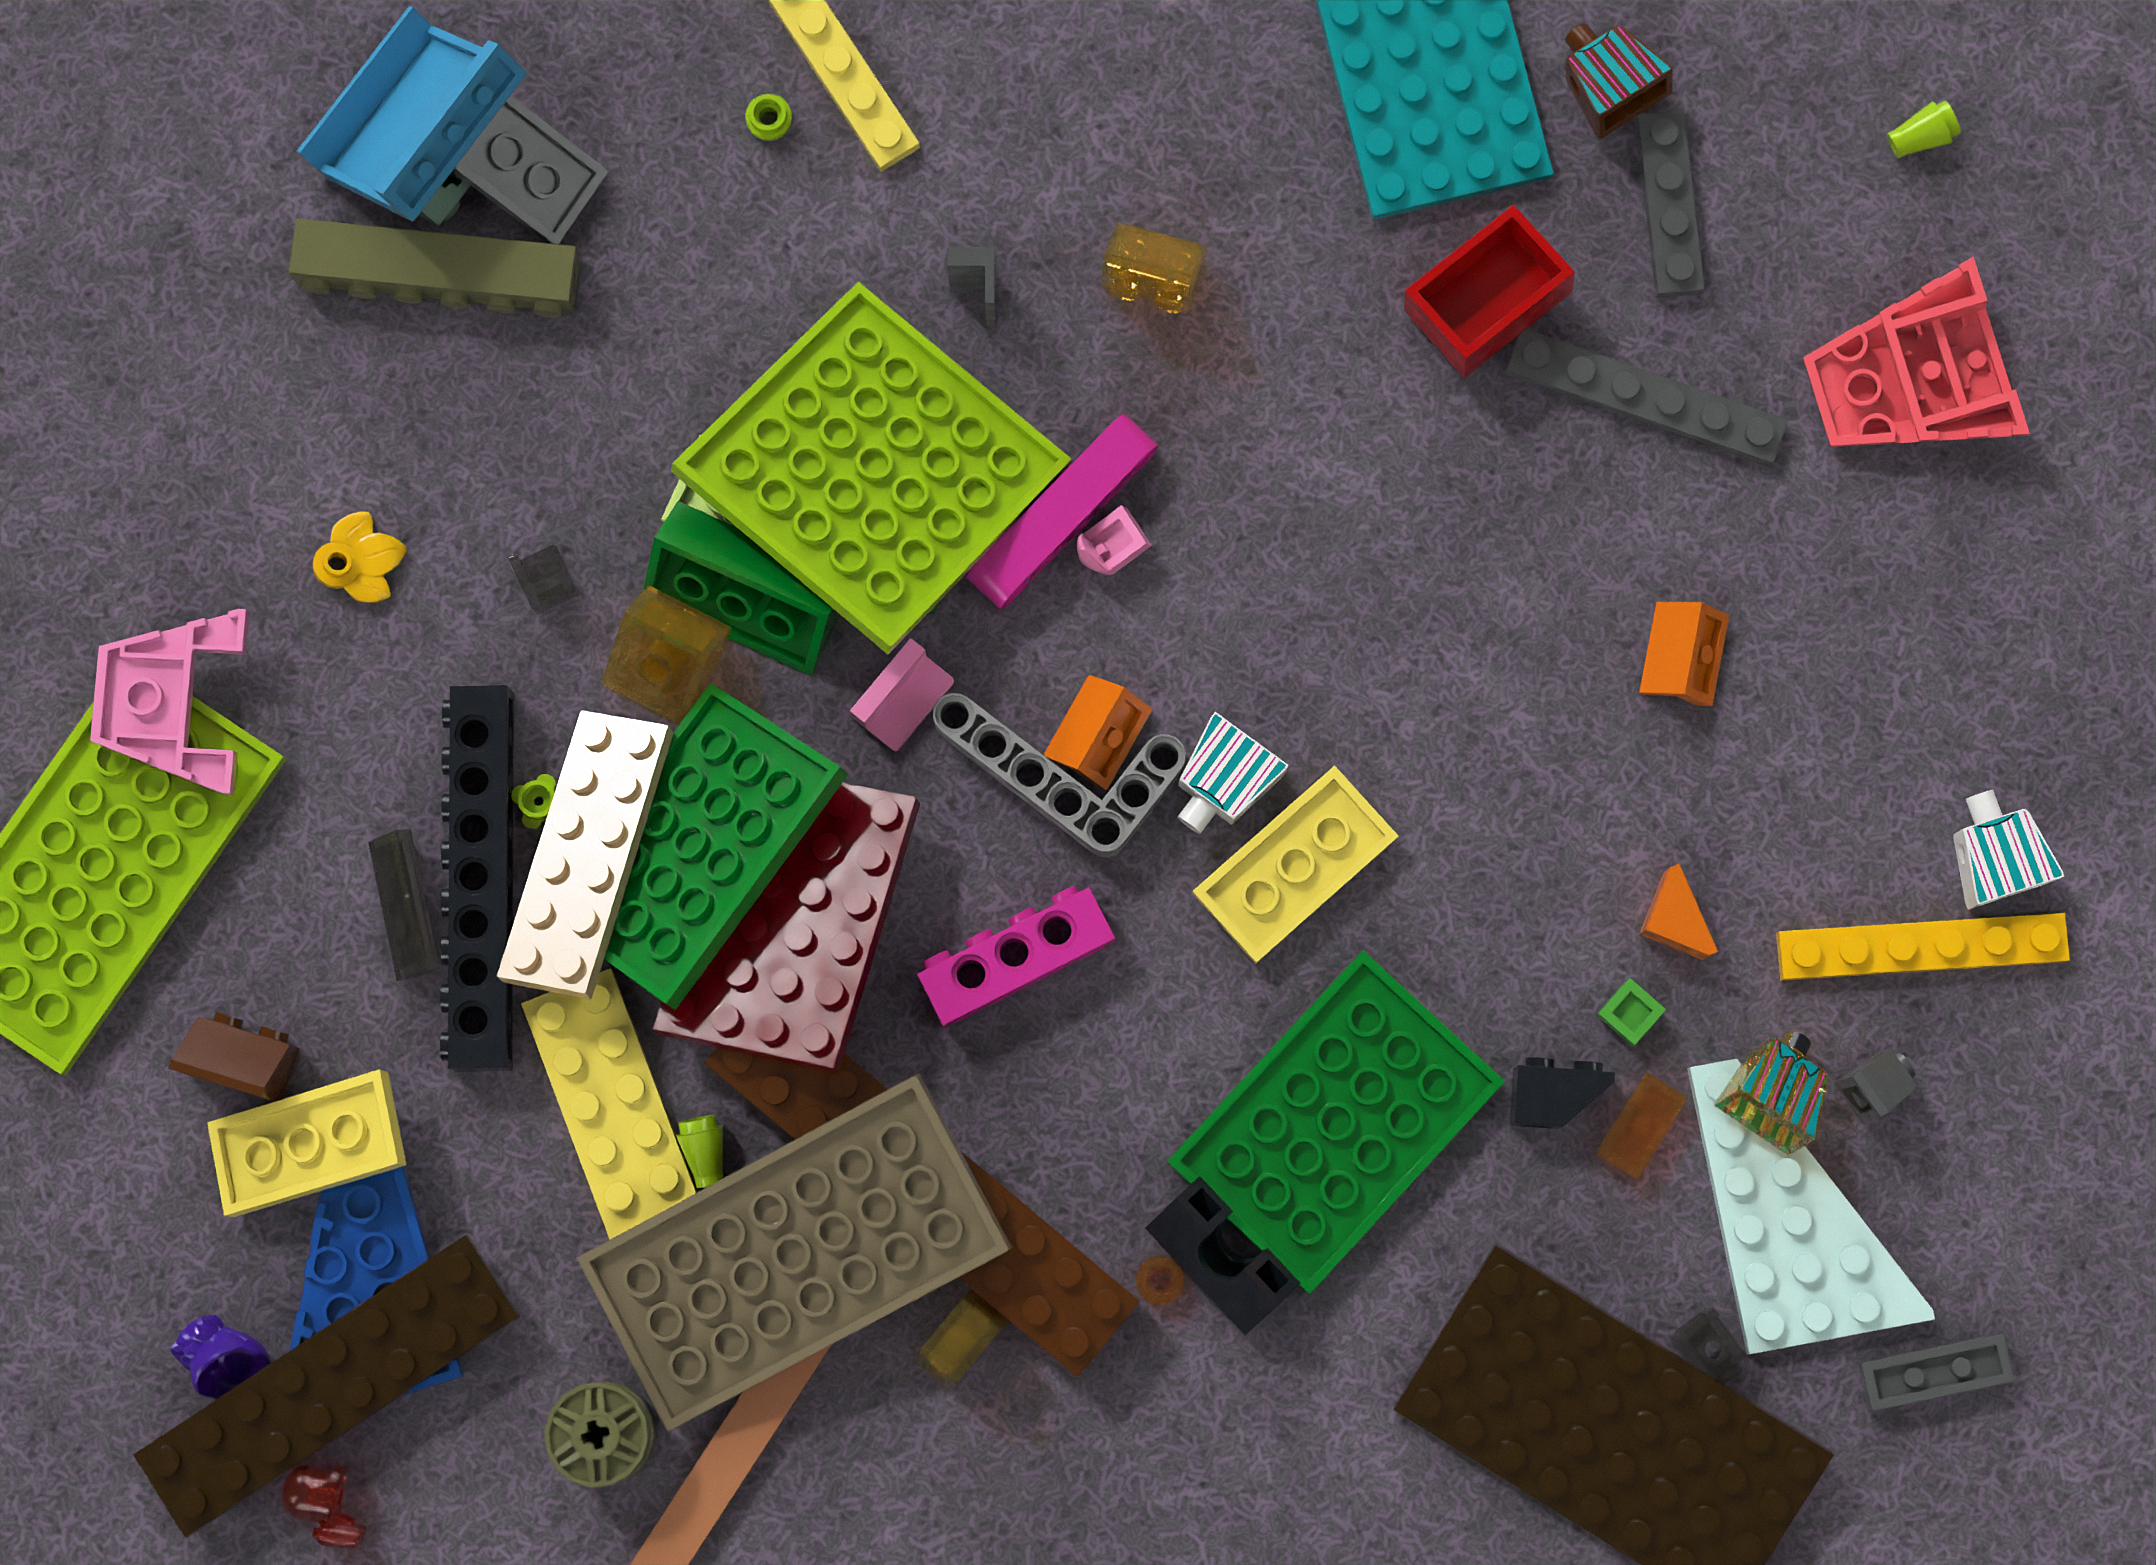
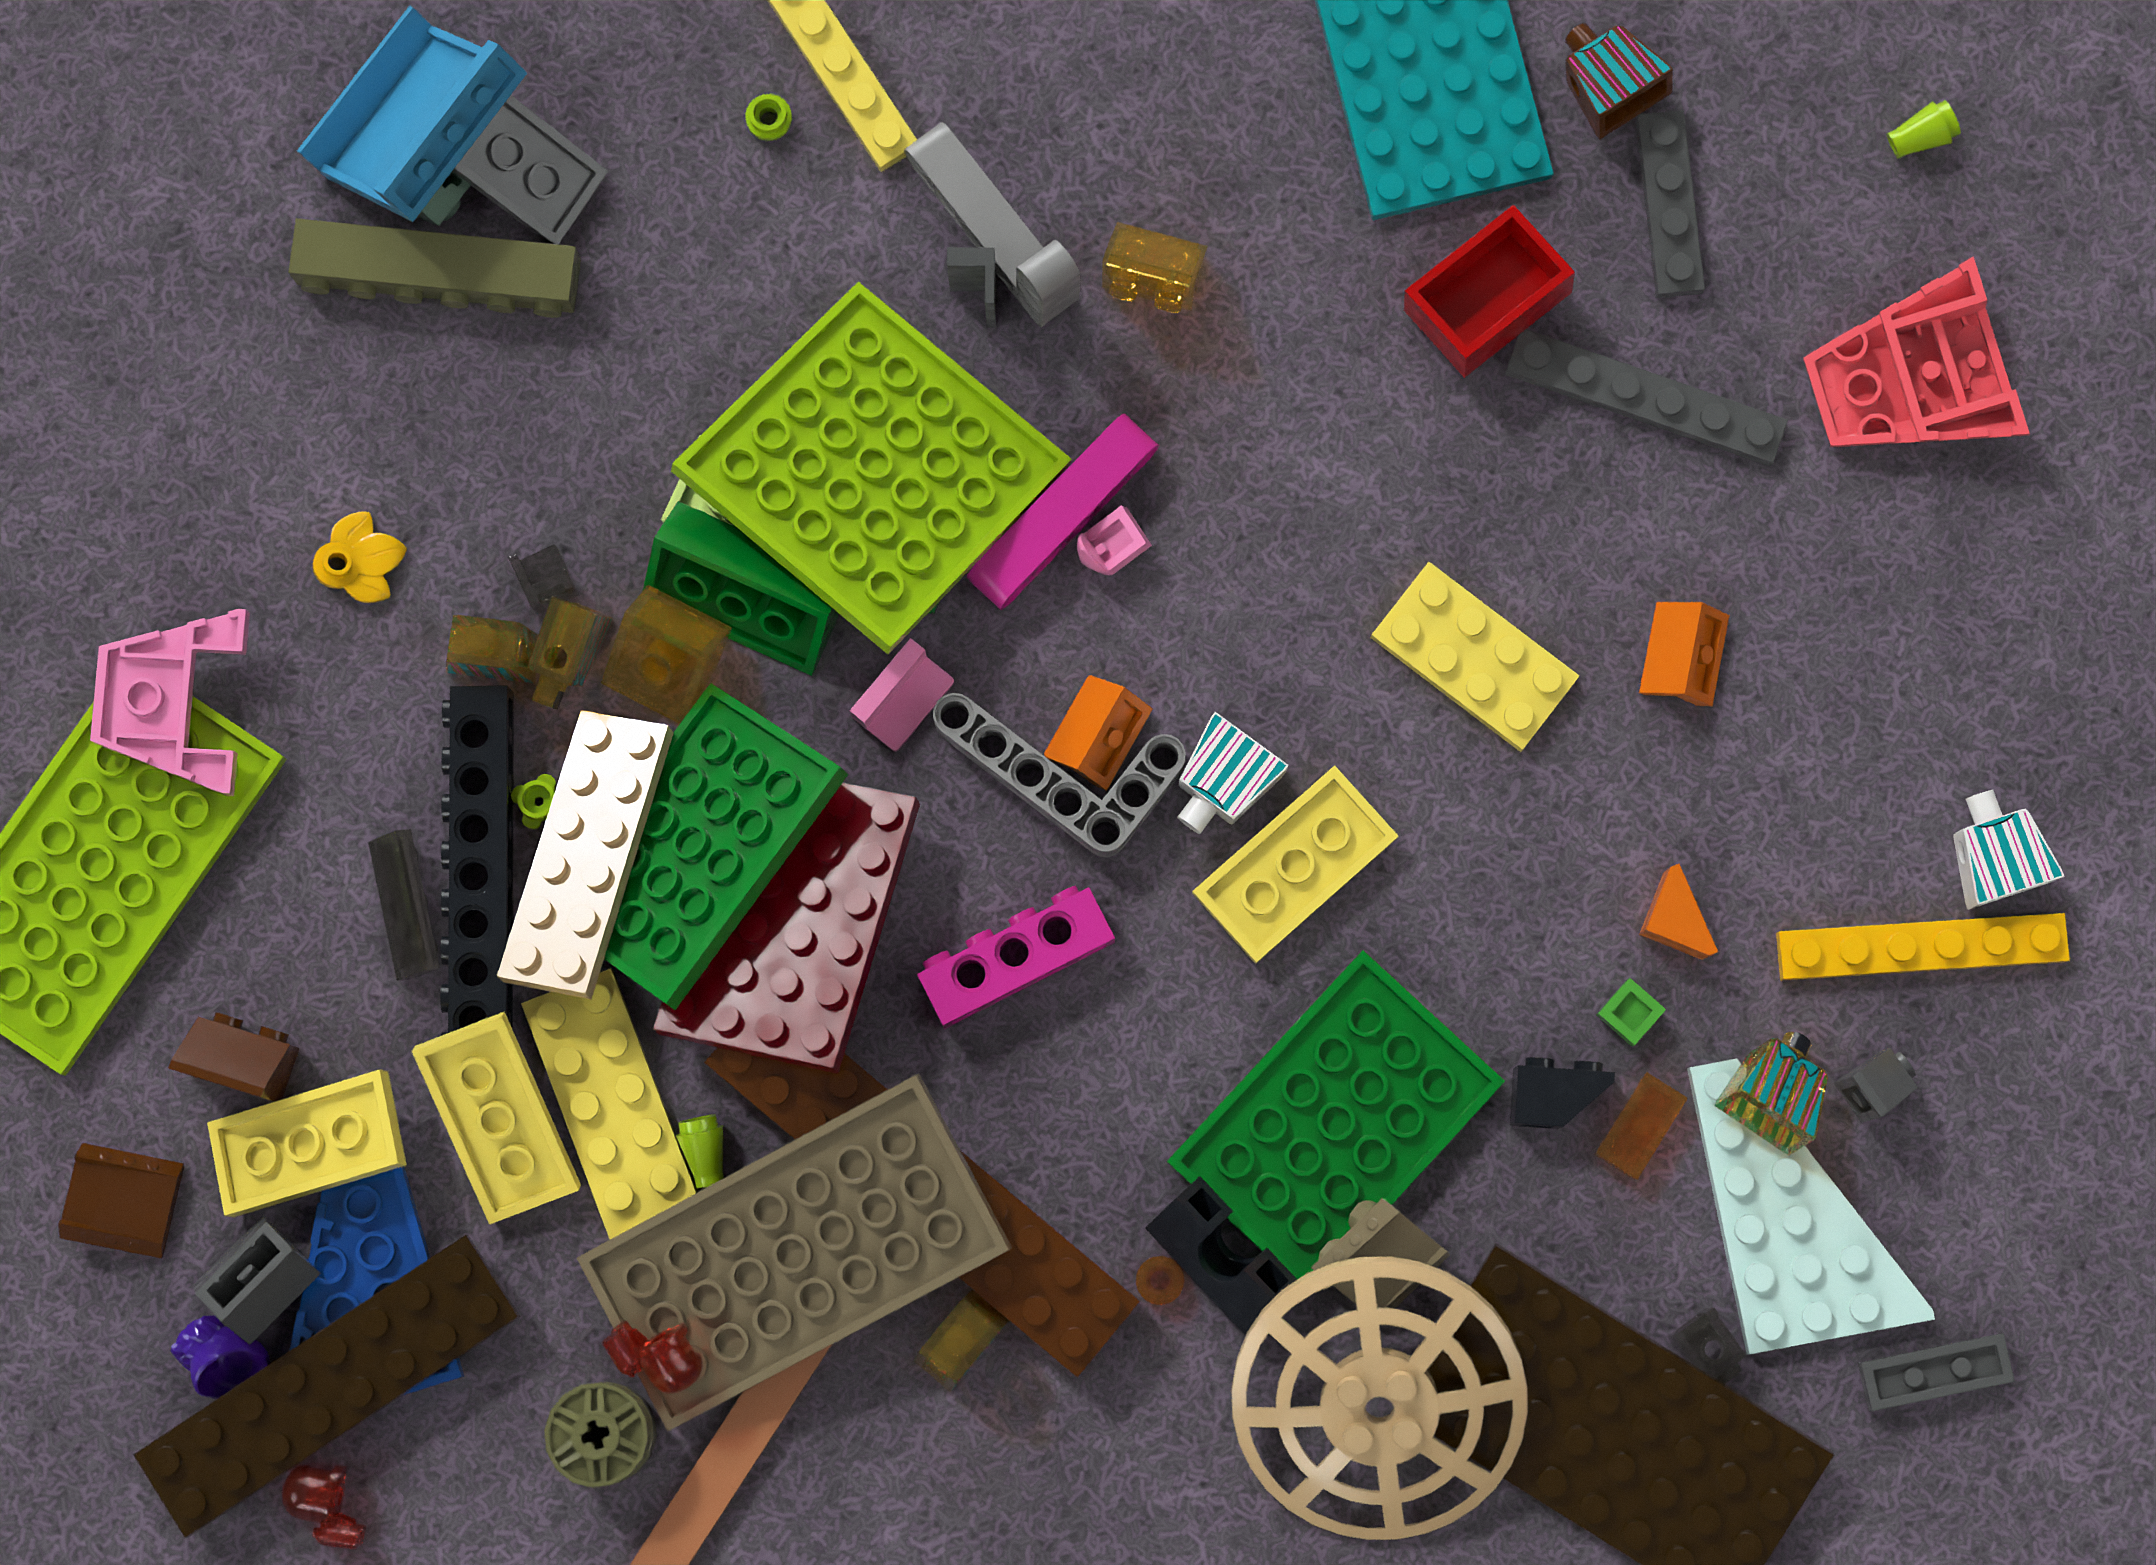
(120, 1200): none -> reddish brown slope
(255, 1280): none -> dark grey slope
(490, 649): none -> clear yellow torso
(496, 1118): none -> light yellow plate
(580, 634): none -> clear yellow torso
(665, 1358): none -> clear red piece
(1039, 277): none -> light grey beam
(1374, 1374): none -> tan dish
(1382, 1232): none -> dark tan slope
(1474, 656): none -> light yellow plate

